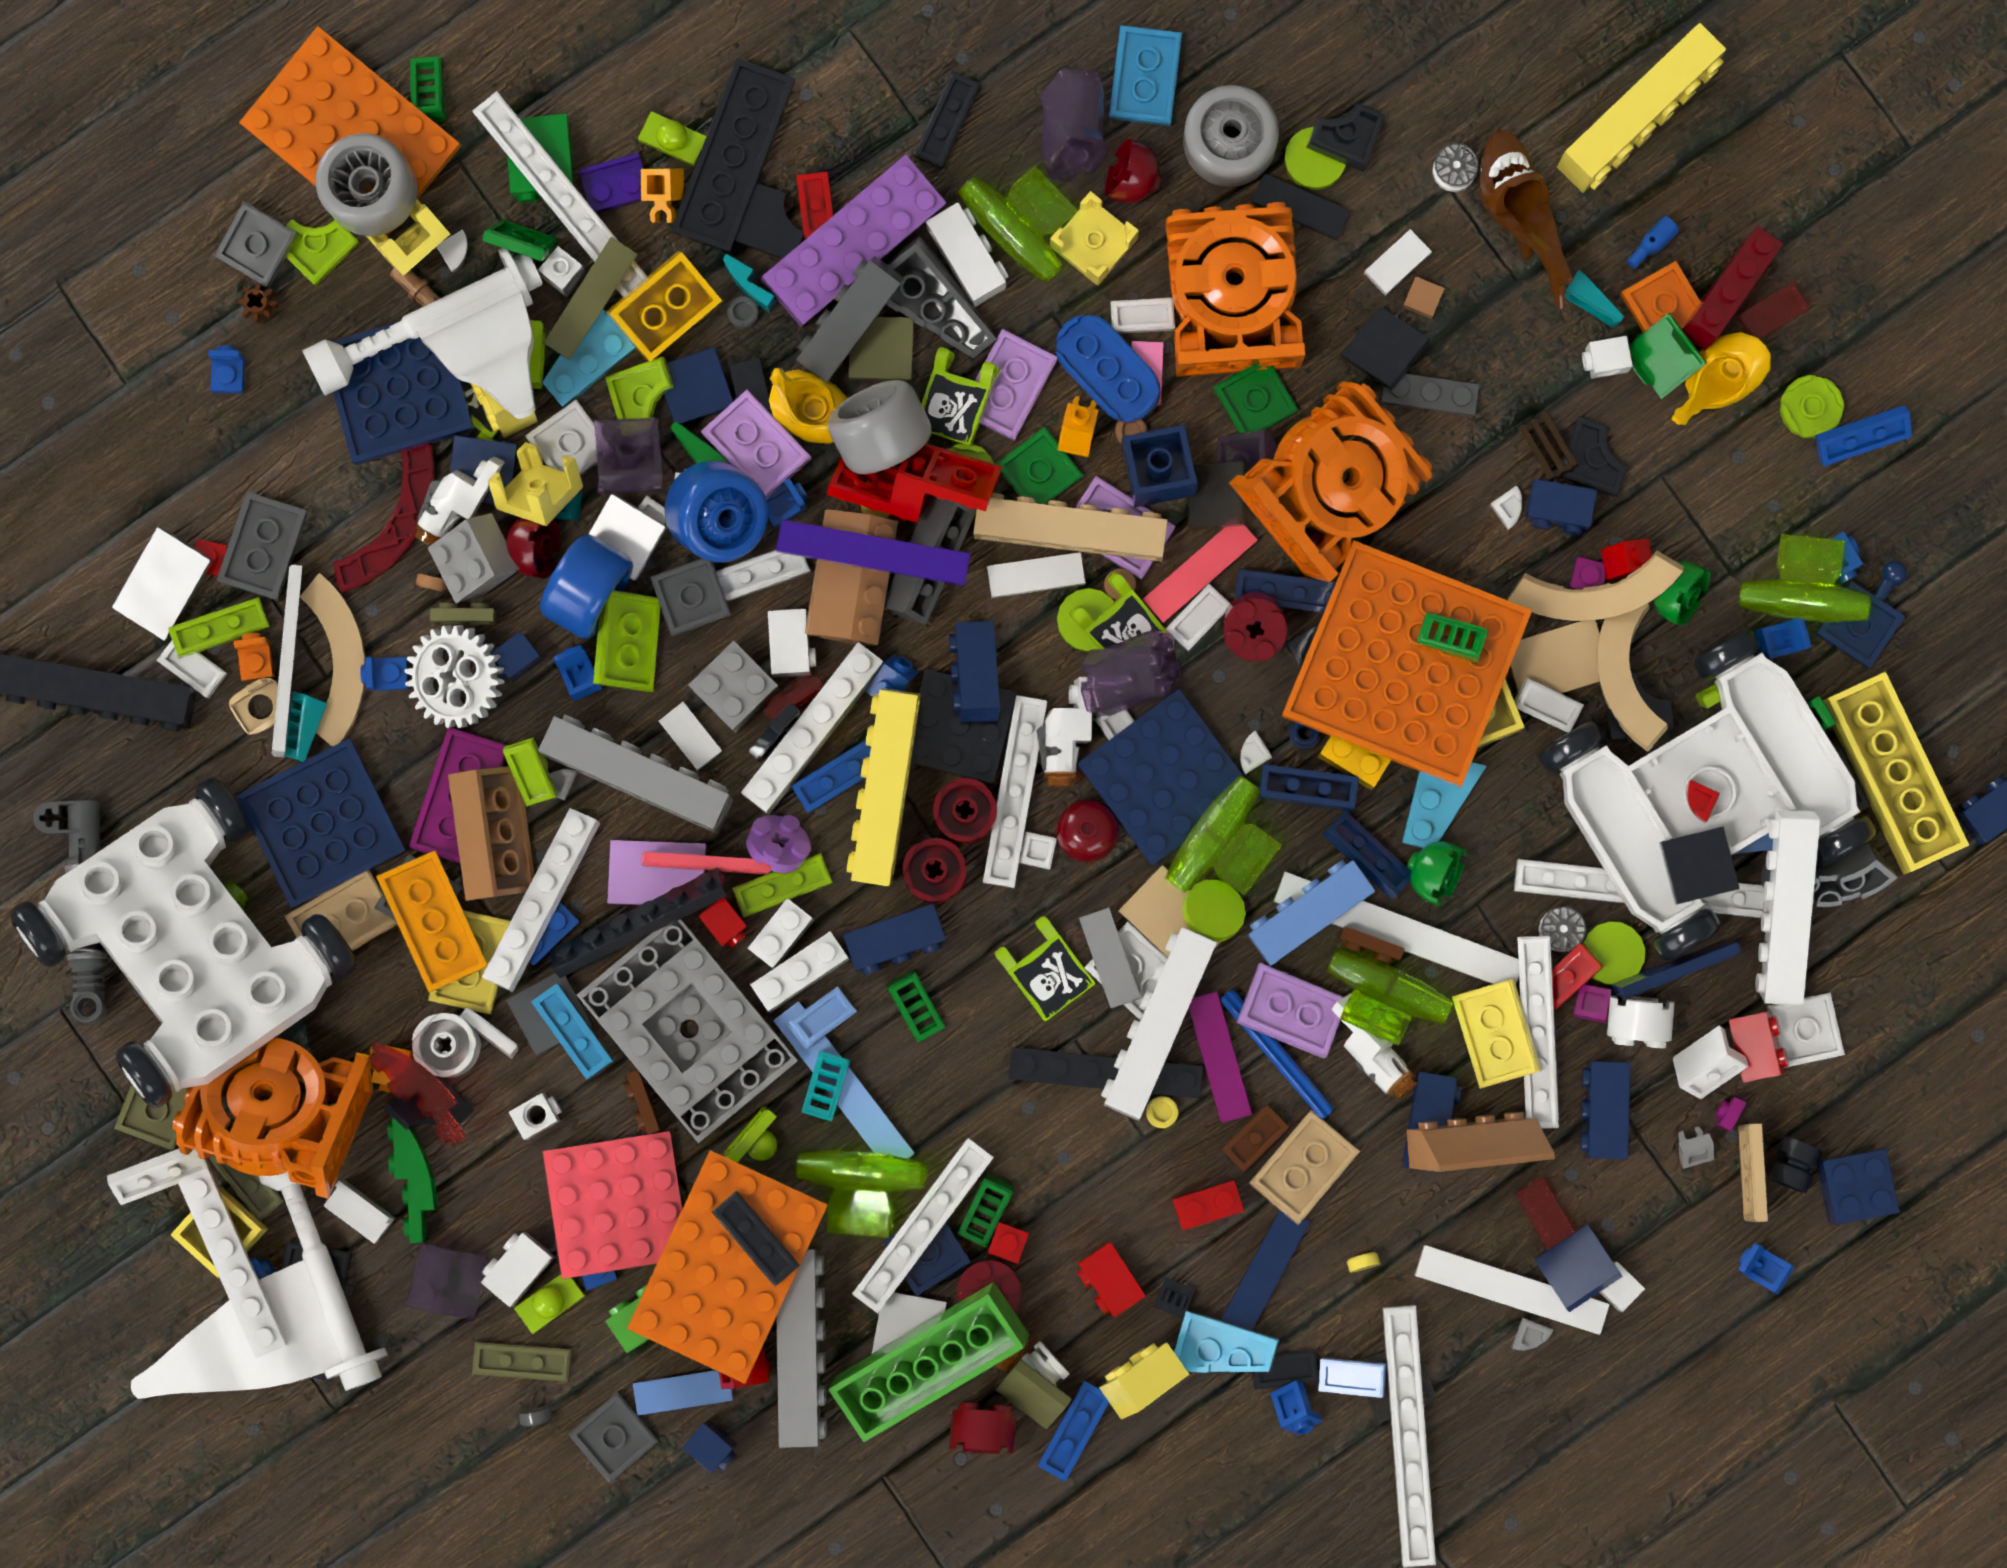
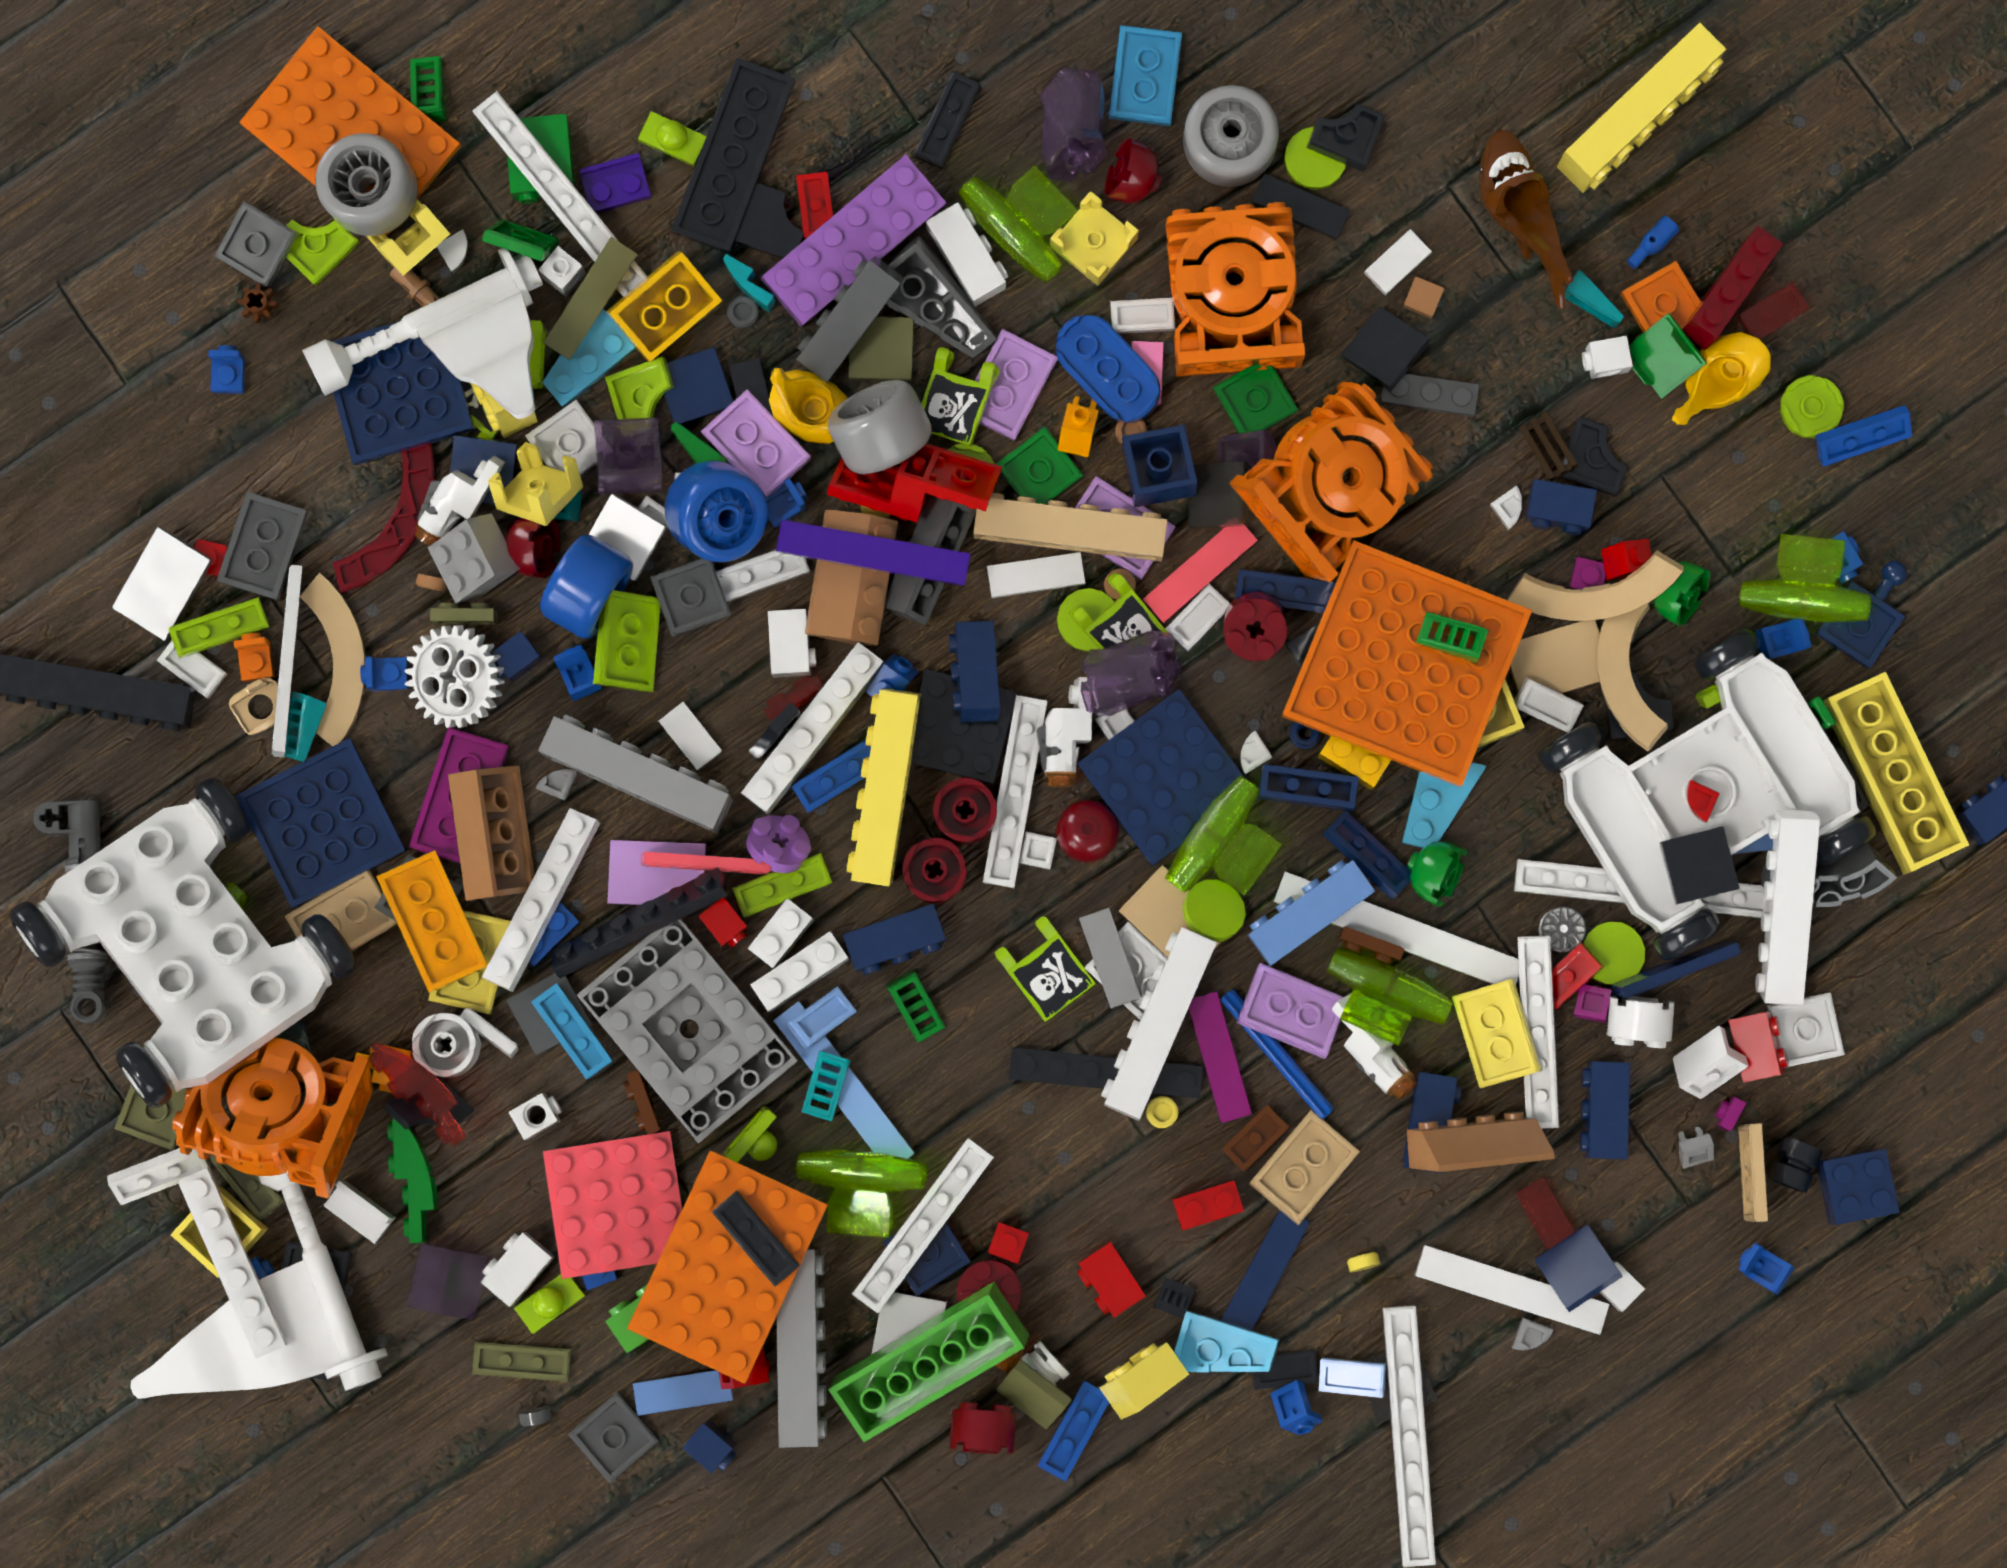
(530, 771): lime tile -> none
(662, 187): light orange brick -> none
(734, 687): light grey brick -> none
(997, 1185): green slope -> none
(1455, 167): wheel -> none

